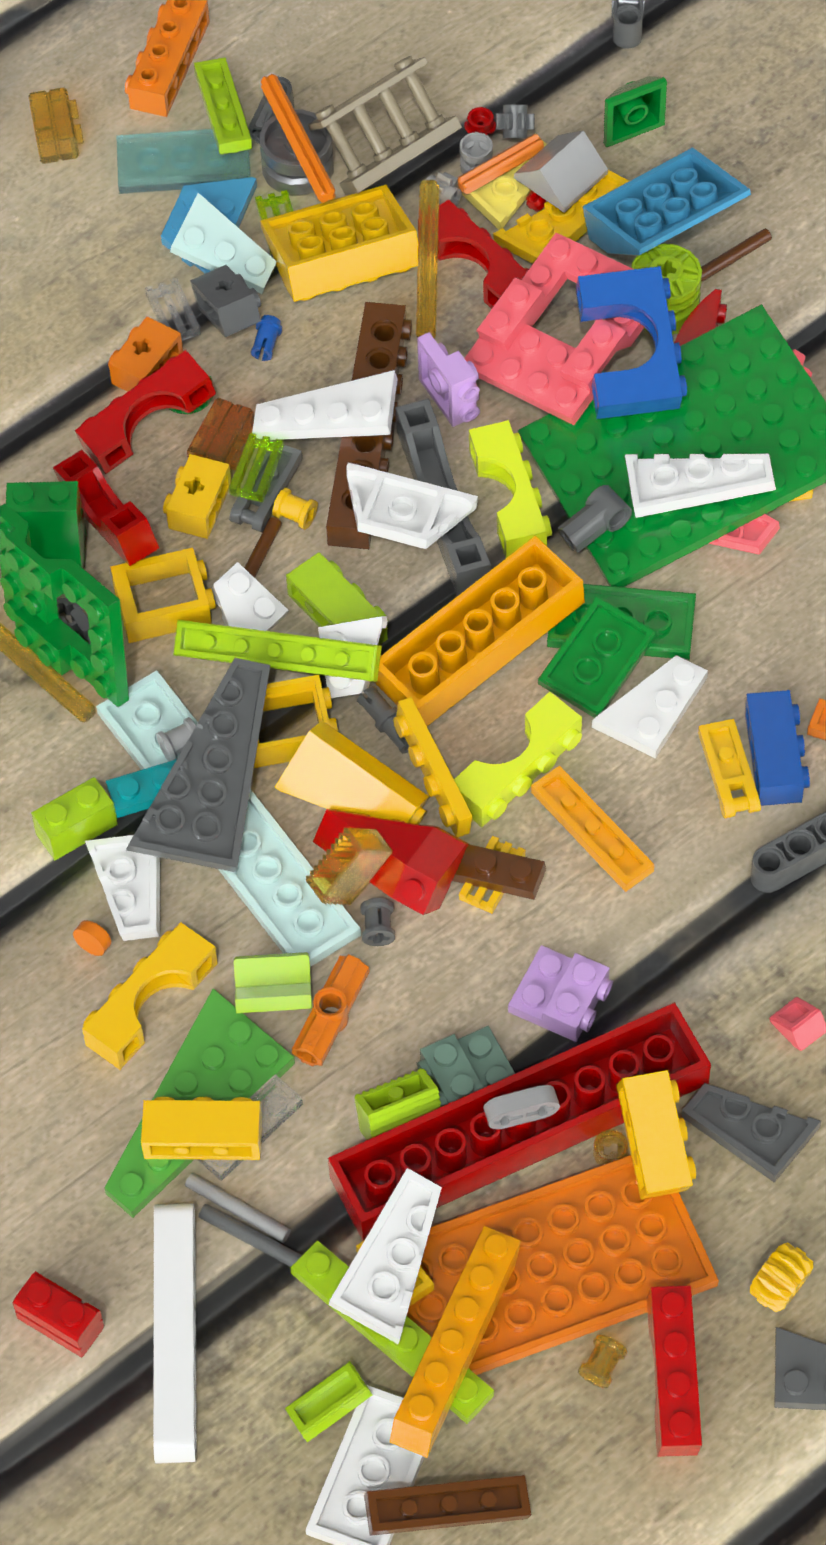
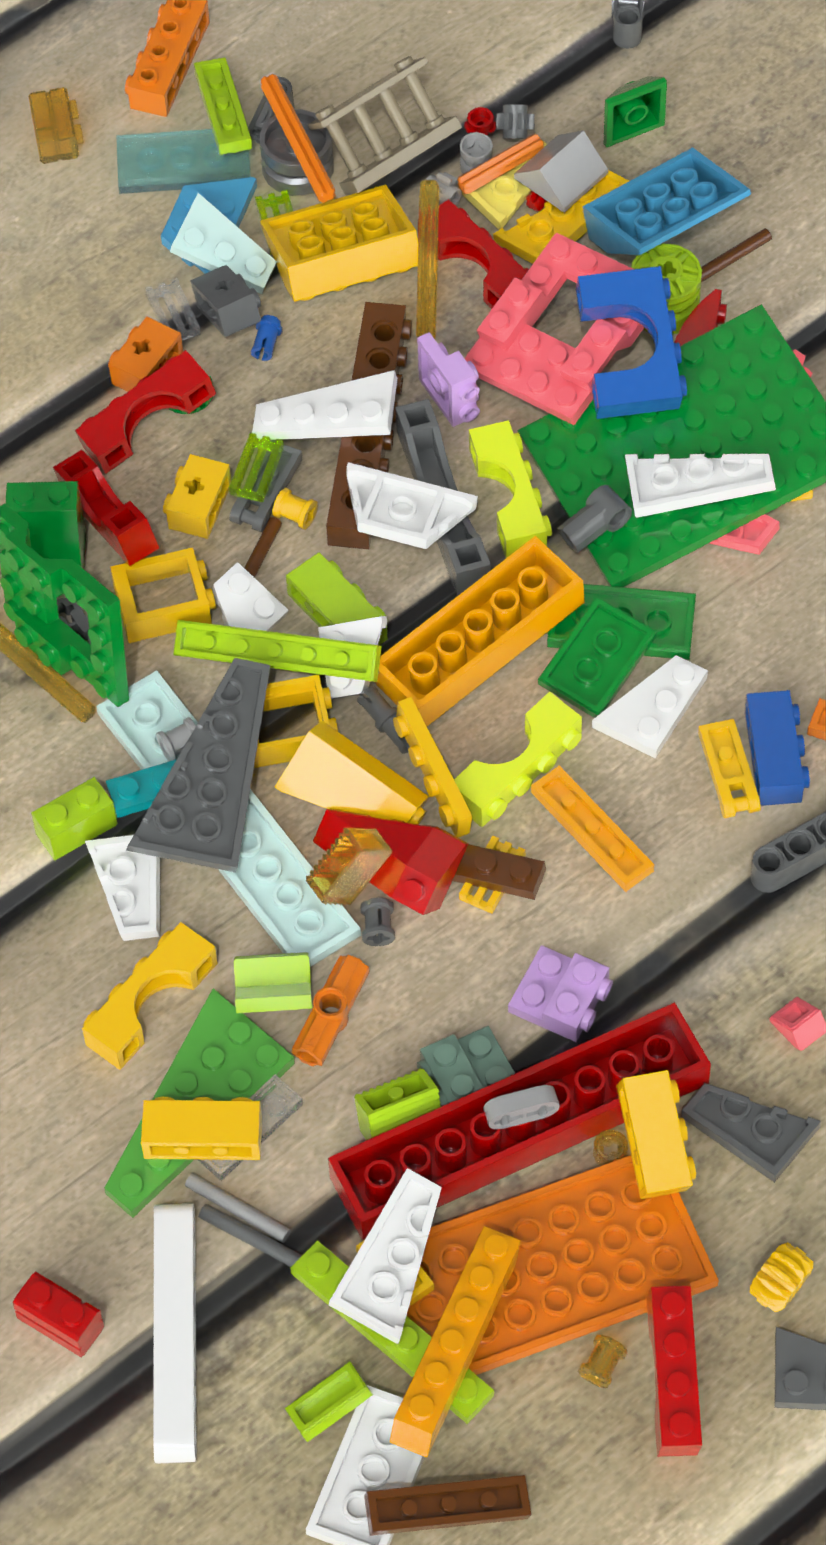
(92, 938): orange tile -> none
(223, 433): clear orange brick -> none

